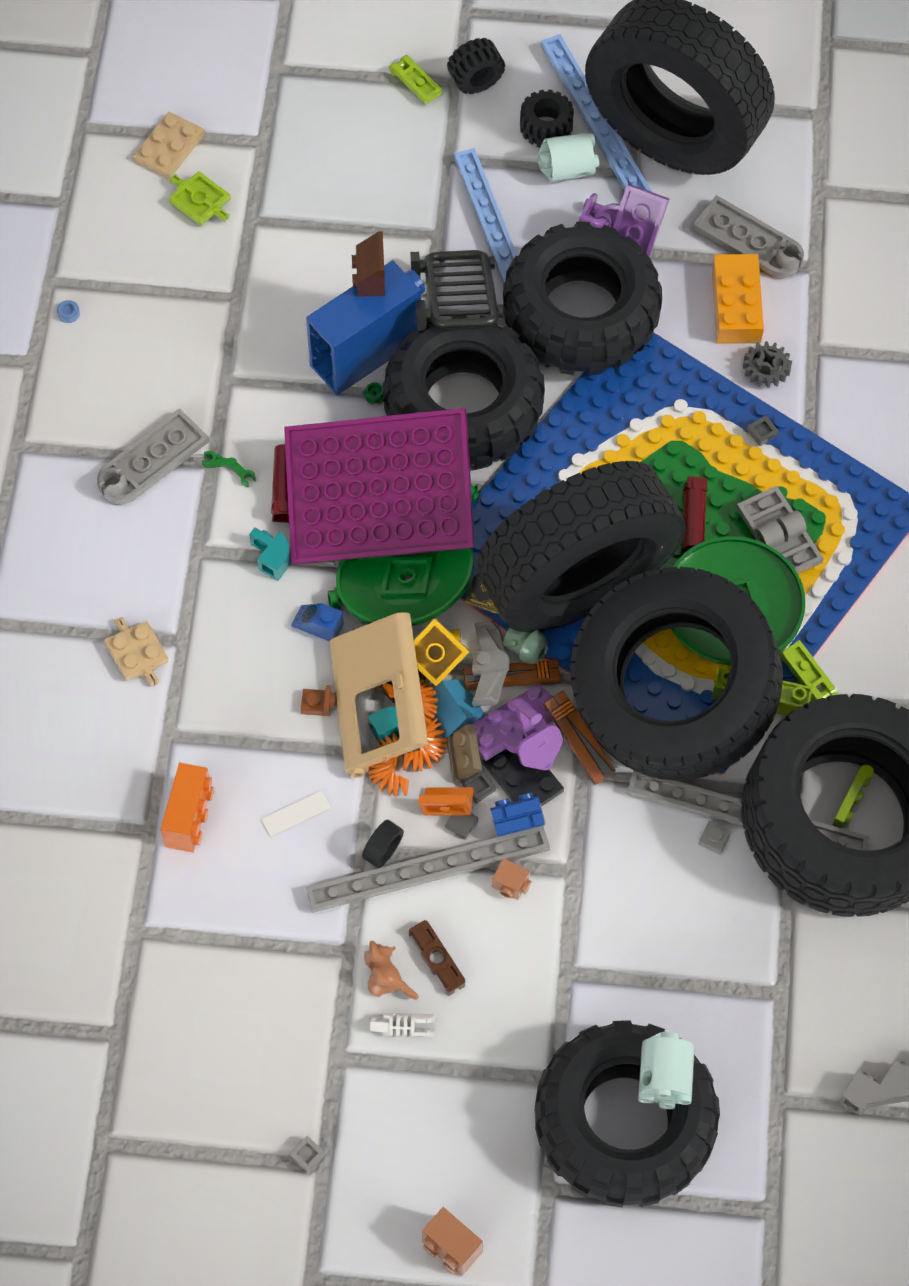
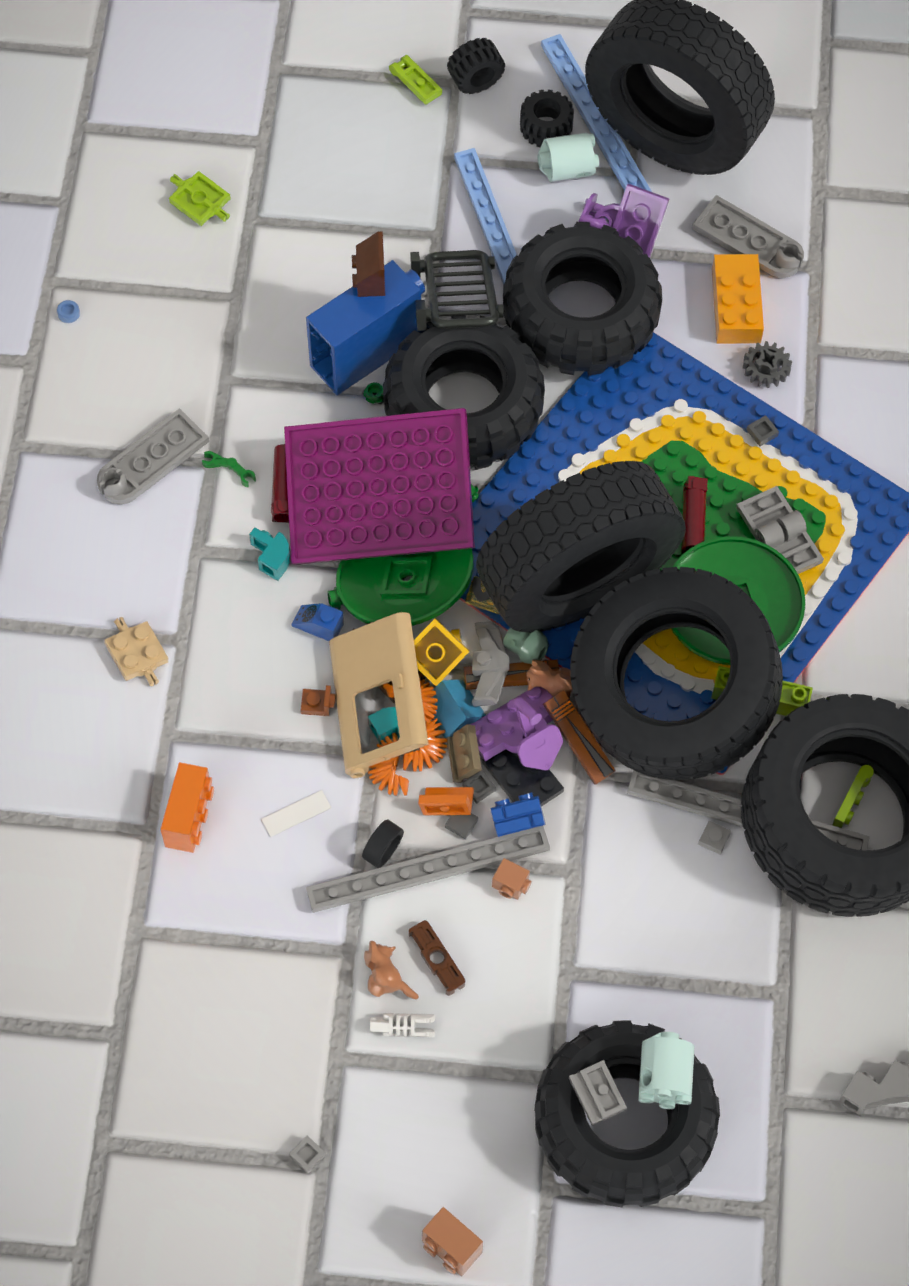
(169, 145): tan plate -> none
(553, 681): none -> nougat animal
(597, 1092): none -> light grey plate
(807, 670): lime plate -> none

